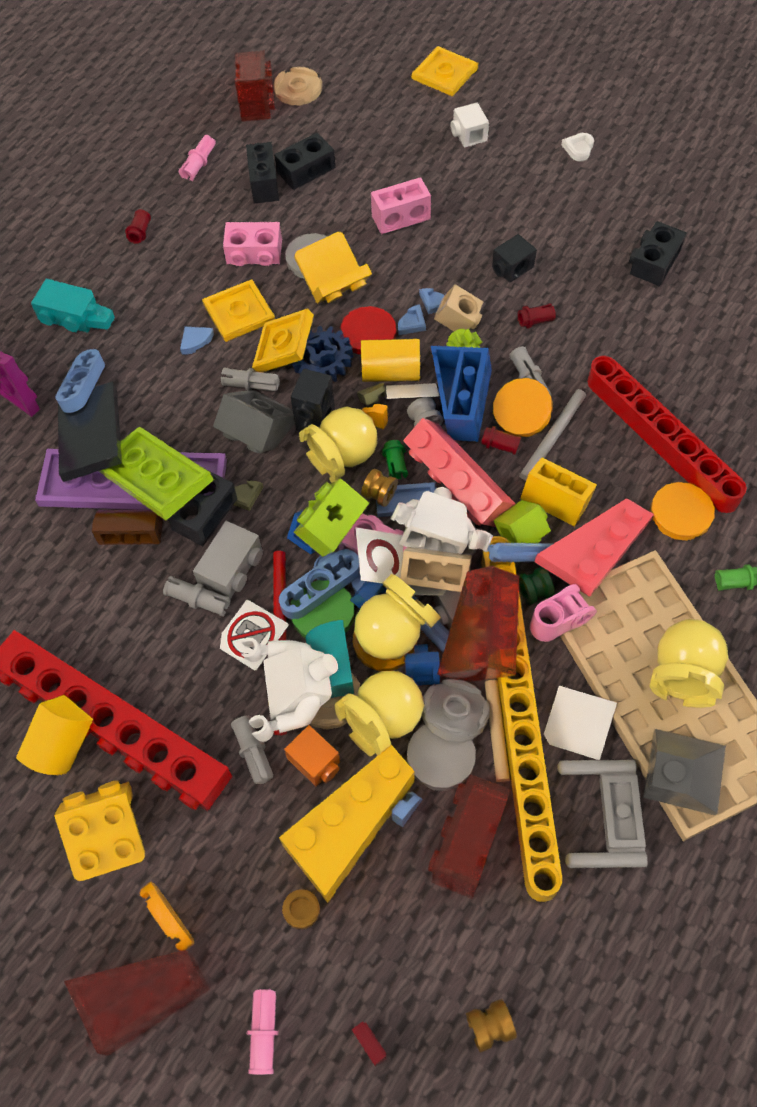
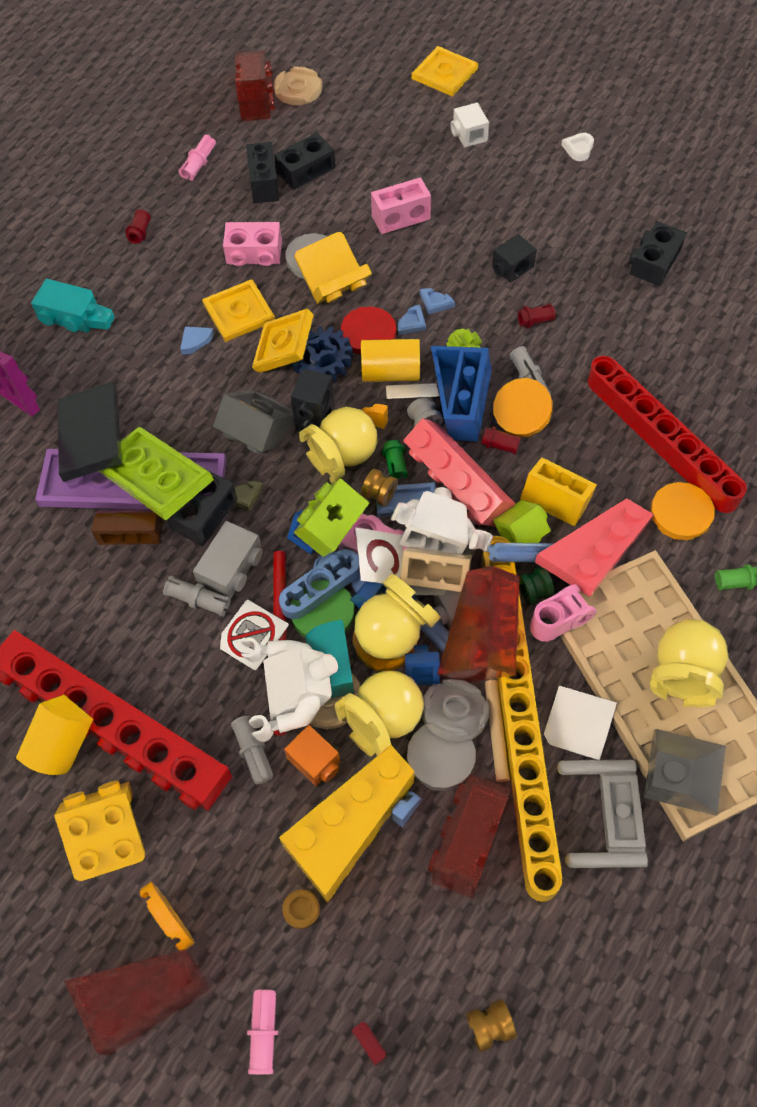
(80, 381): medium blue beam -> none
(250, 379): light grey axle -> none
(370, 395): olive tile -> none
(459, 309): tan brick -> none
(554, 432): light grey bar -> none

